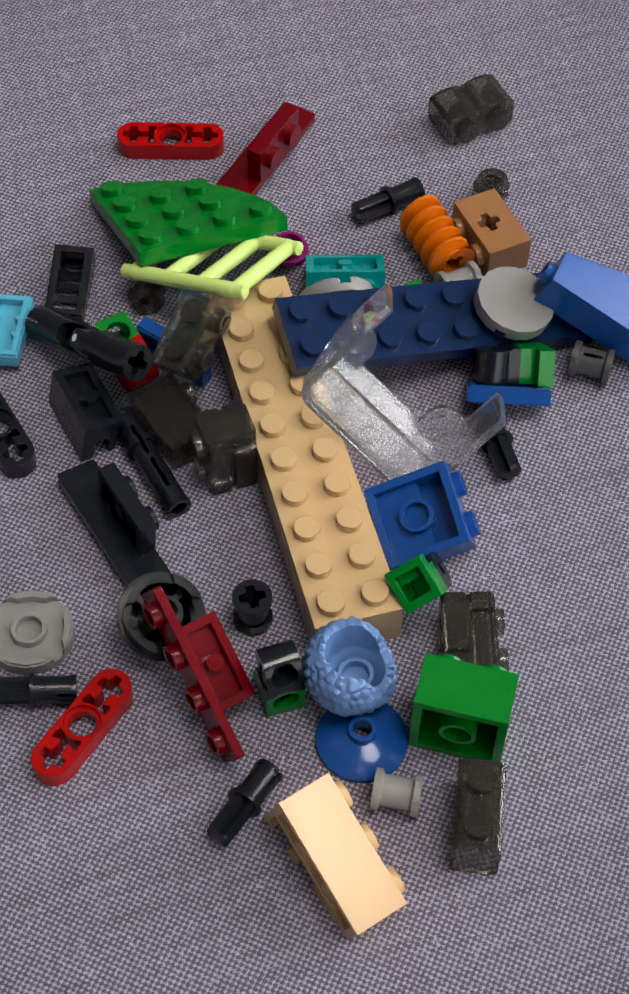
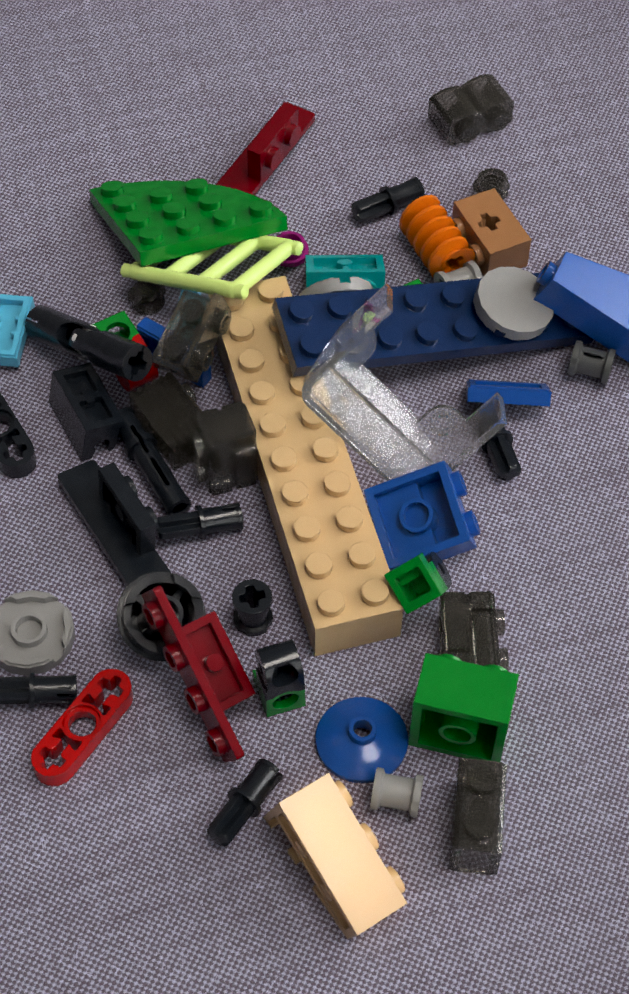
(71, 257): black slope -> none
(145, 149): red beam -> none
(201, 522): none -> black axle
(349, 667): medium blue hair -> none
(515, 364): leg -> none

